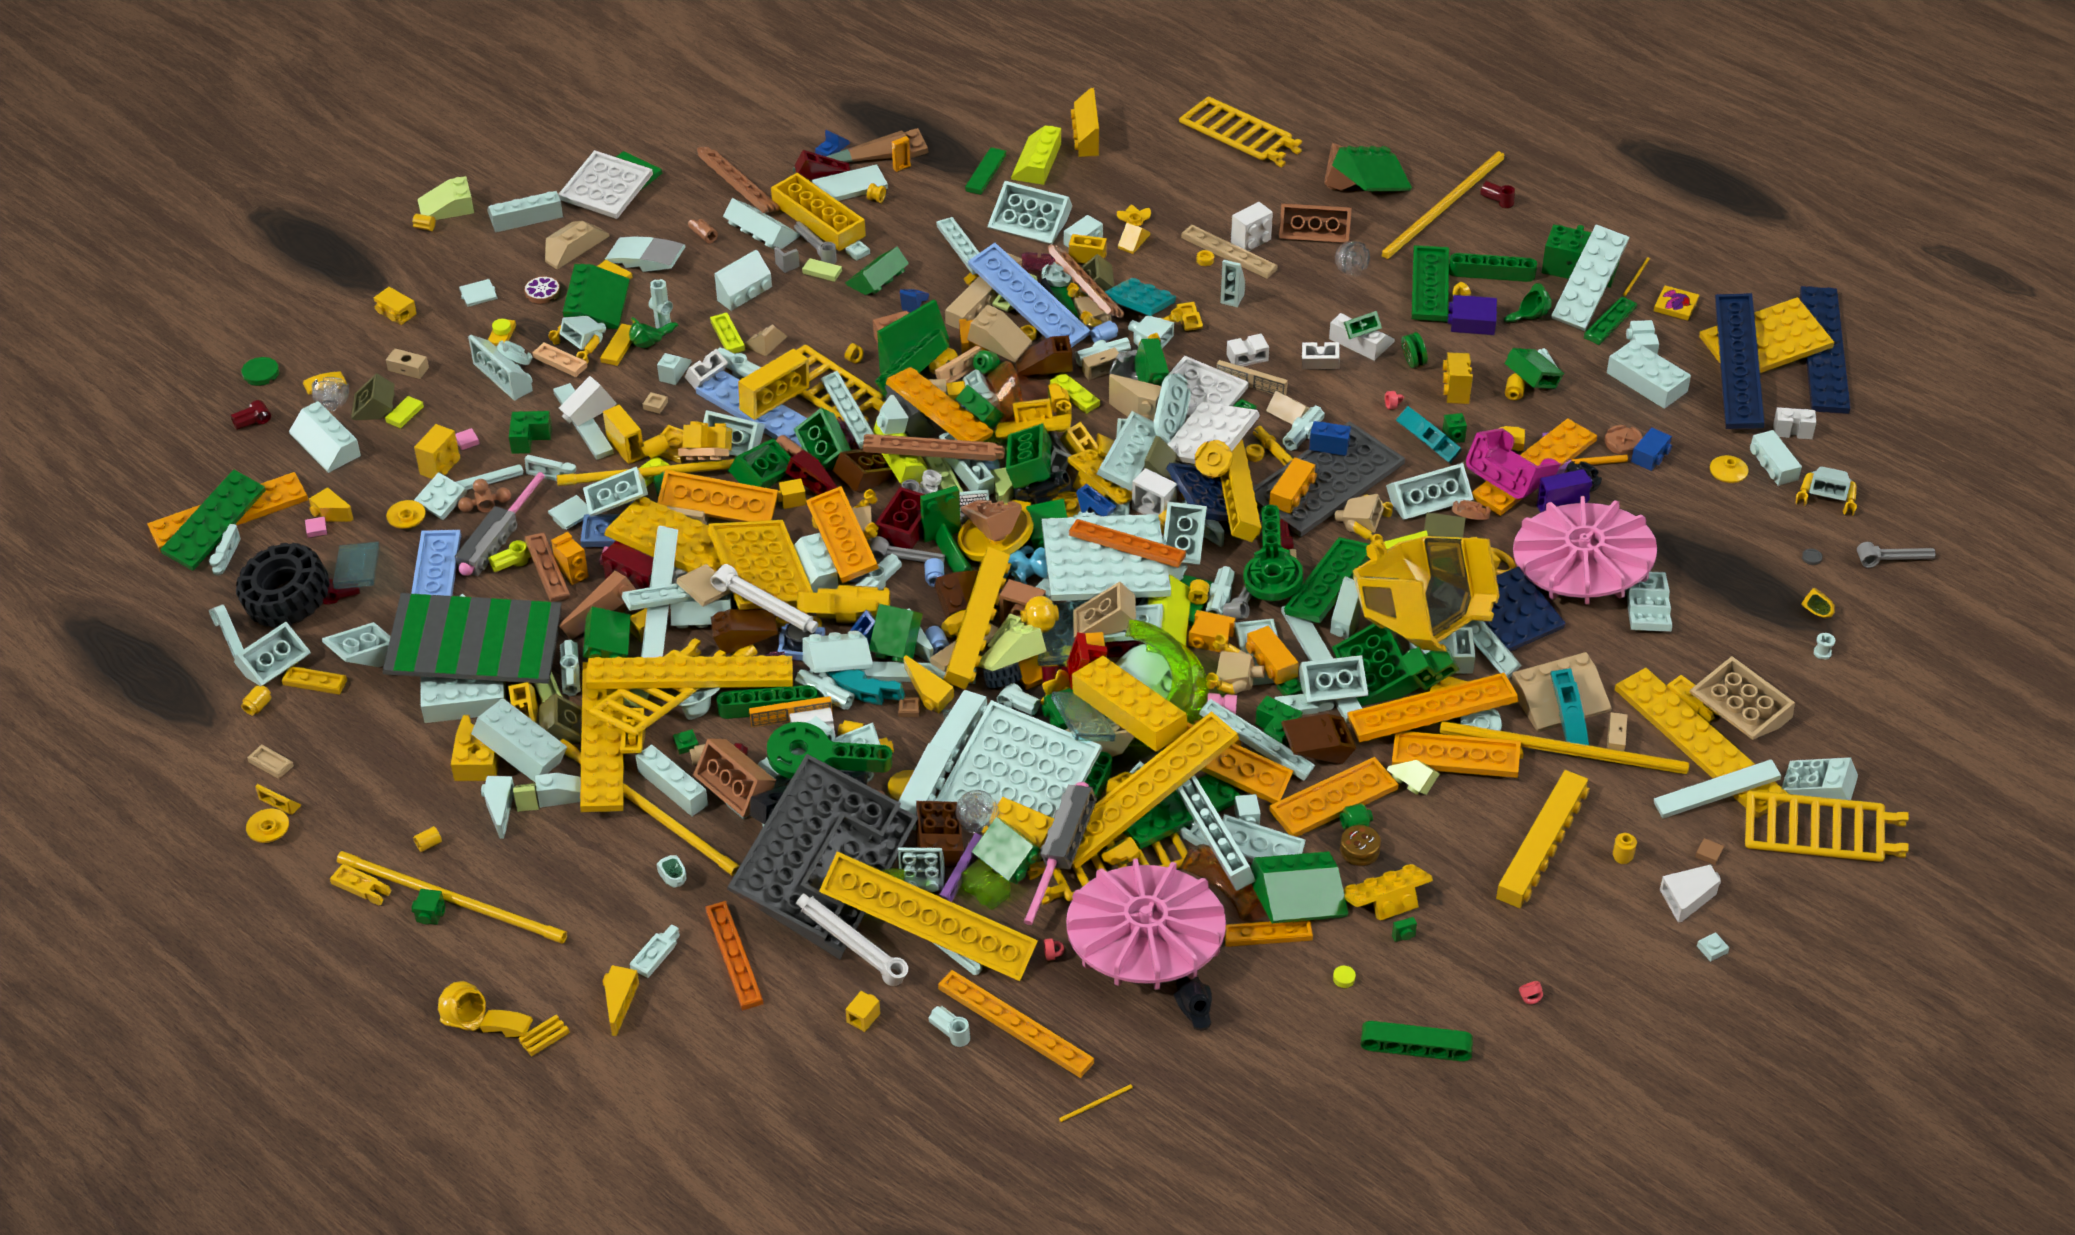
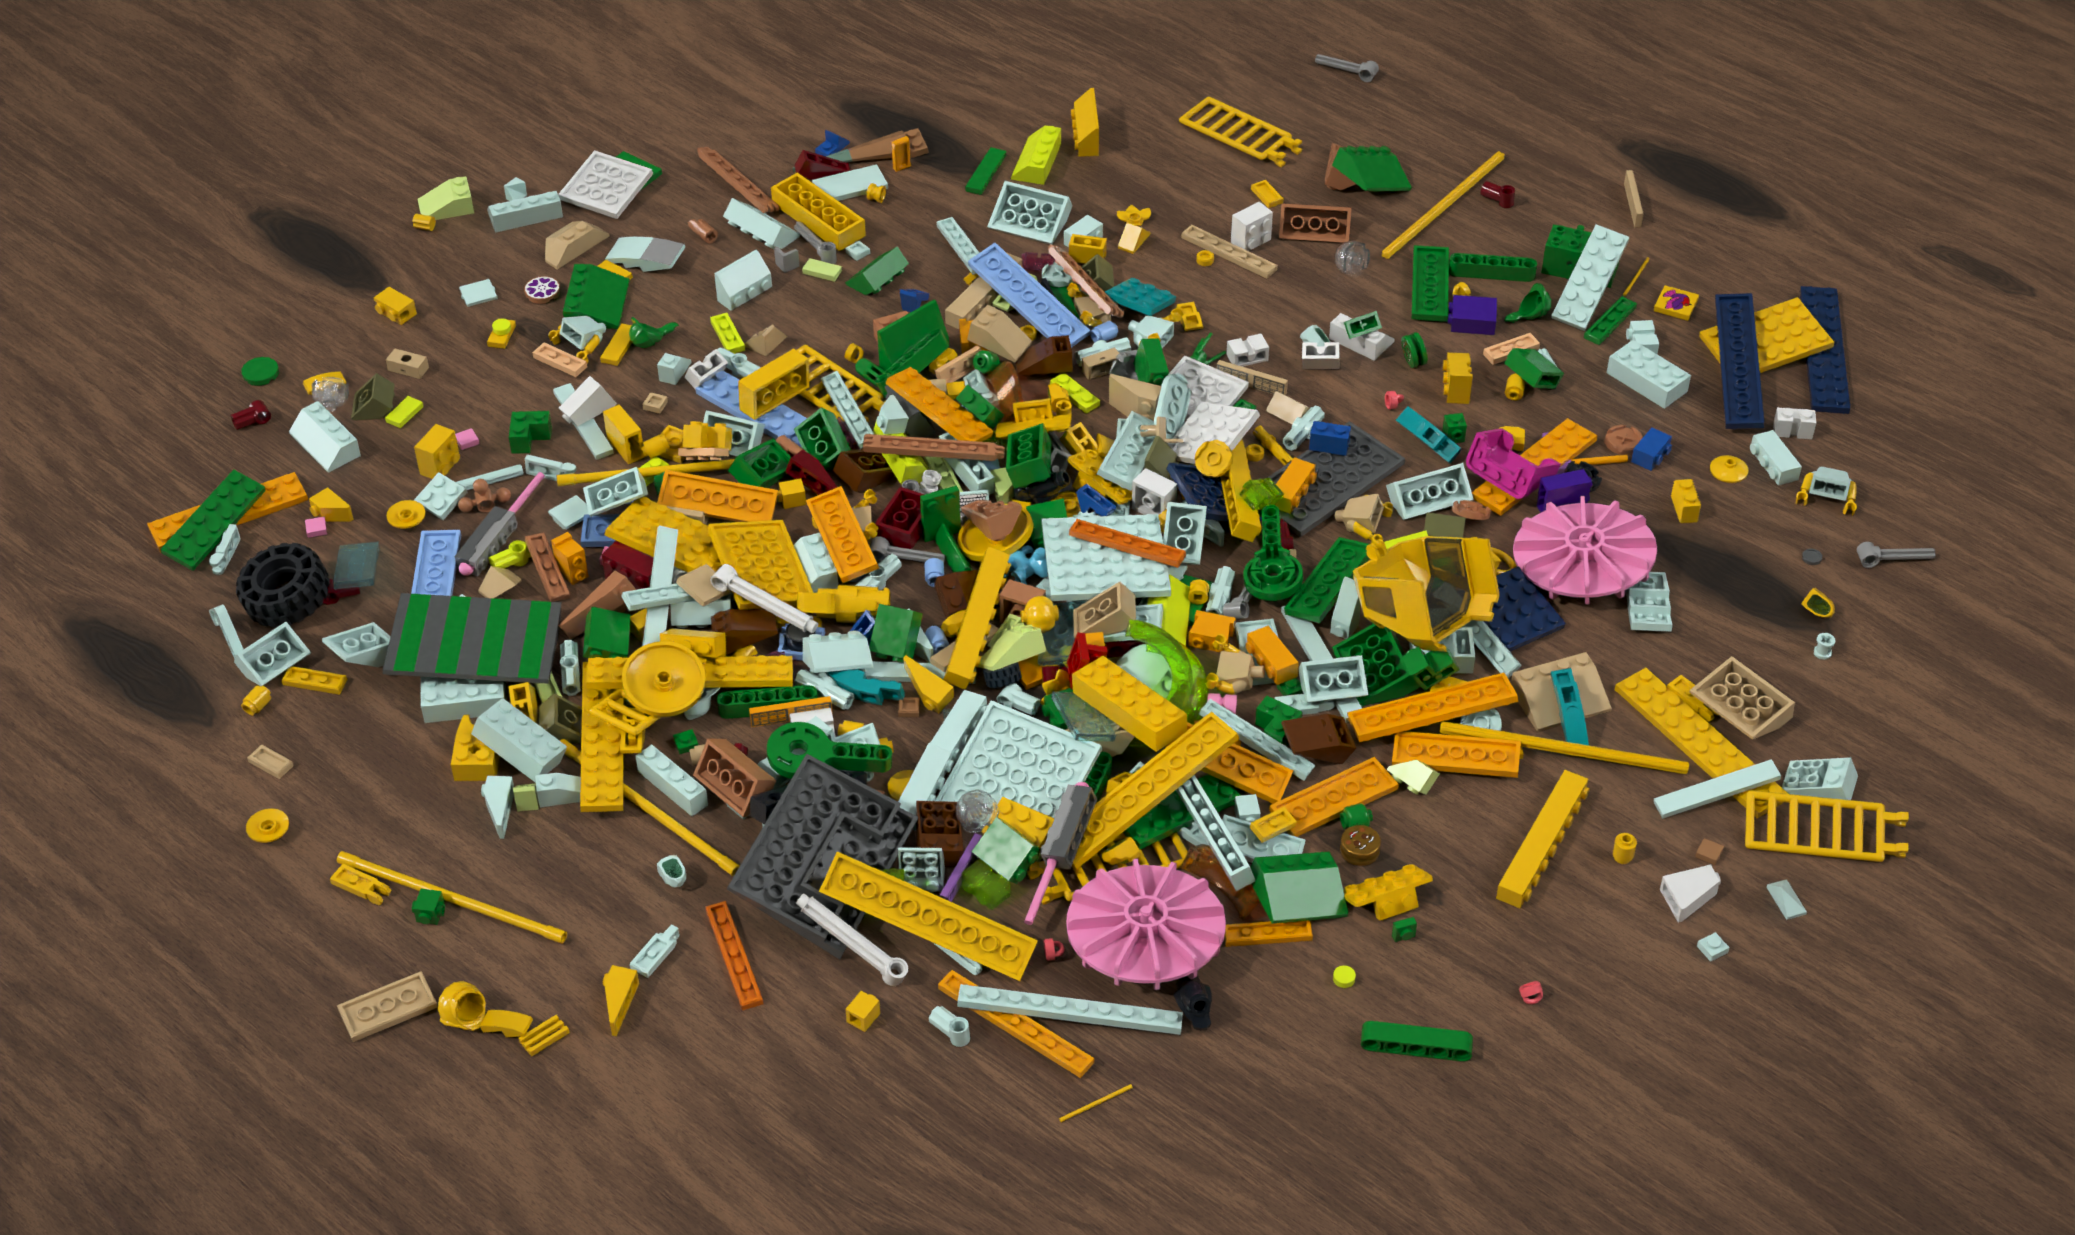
(277, 800): yellow slope -> none
(387, 1006): none -> tan plate
(427, 839): yellow piece -> none
(498, 581): none -> tan slope
(499, 368): light aqua slope -> none
(514, 352): light aqua tile -> none
(515, 189): none -> light aqua slope
(660, 303): light aqua piece -> none
(663, 679): none -> yellow dish
(700, 642): none -> yellow brick
(868, 370): none -> green arm
(1070, 1009): none -> light aqua plate
(1158, 430): none -> tan bracket
(1200, 355): none -> green plant
(1232, 283): light aqua slope -> none
(1261, 493): none -> clear neon green brick
(1267, 193): none -> yellow tile
(1273, 824): none -> yellow plate
(1314, 334): none -> light aqua rock
(1365, 70): none -> light grey axle
(1499, 352): none -> light nougat plate
(1617, 731): tan piece -> none
(1633, 198): none -> tan tile
(1686, 501): none -> yellow brick
(1786, 899): none -> light aqua slope

